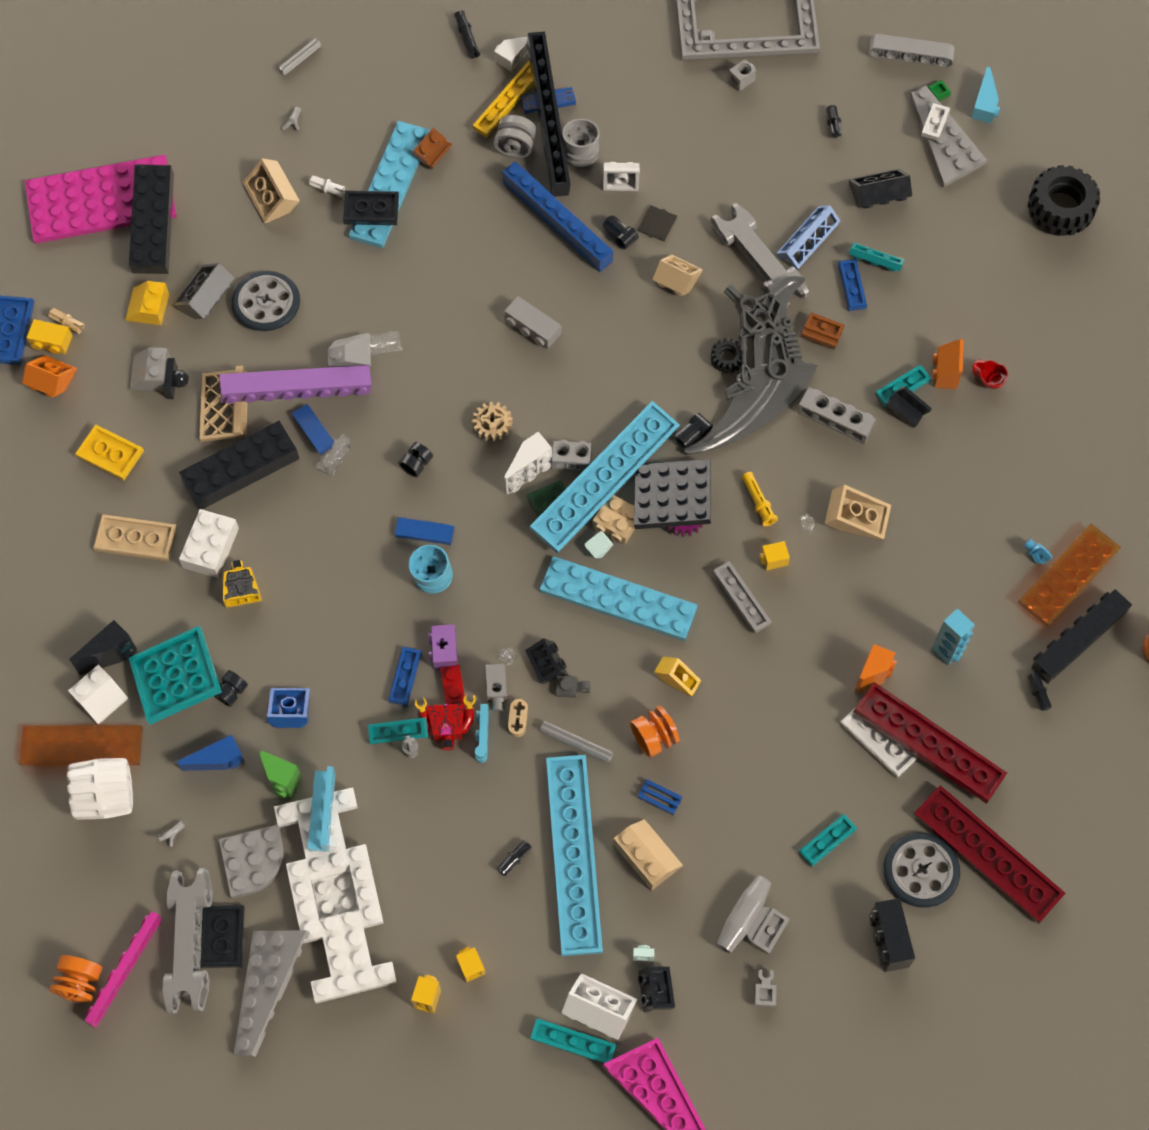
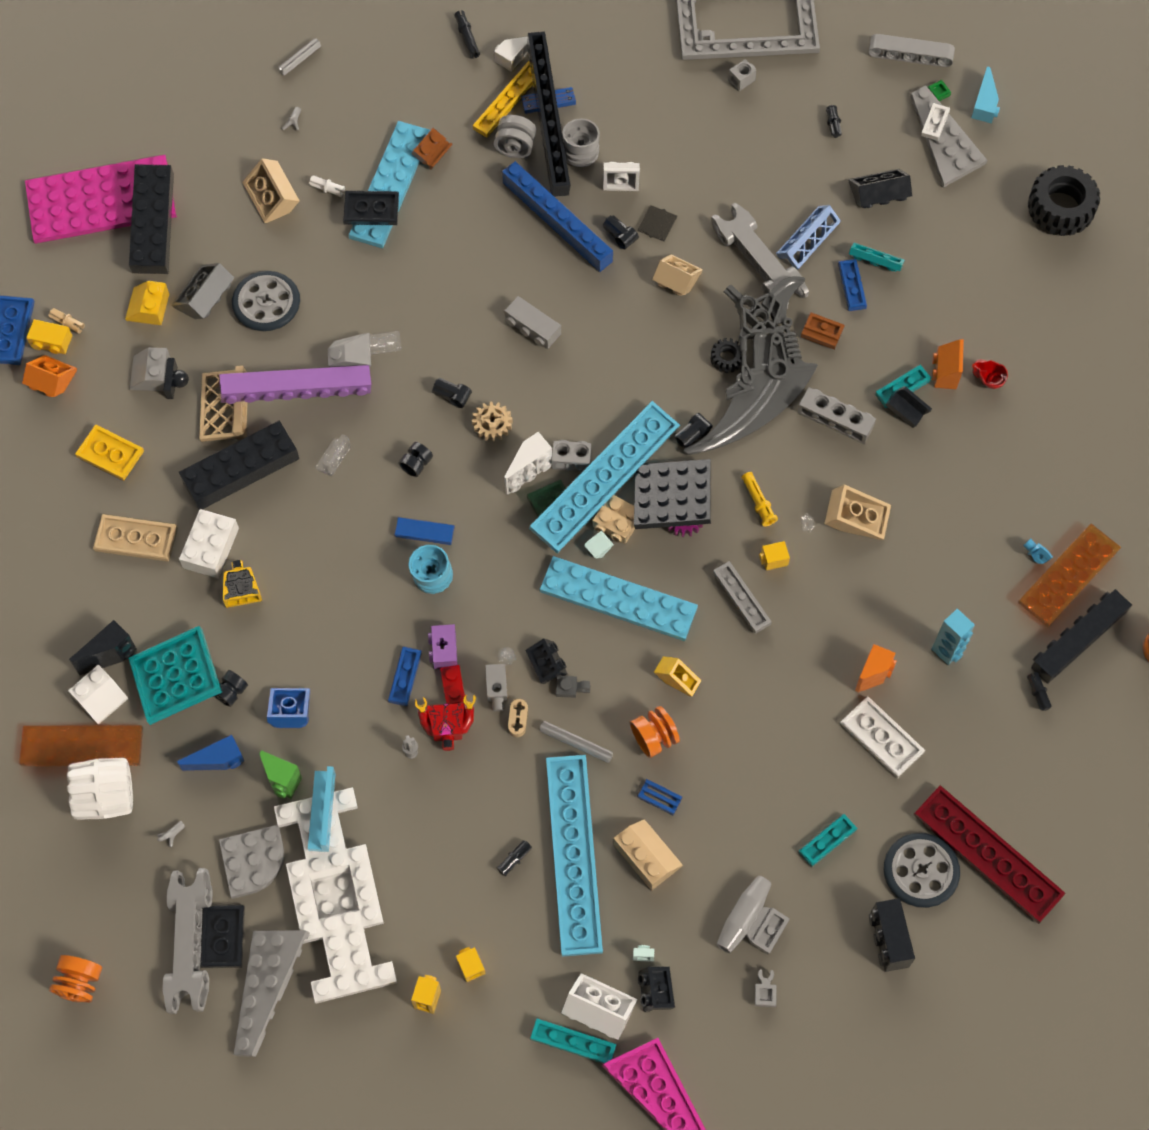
(127, 961): dark pink plate -> none
(313, 429): blue tile -> none
(397, 730): teal plate -> none
(456, 394): none -> black piece
(482, 733): medium azure plate -> none
(930, 742): dark red plate -> none

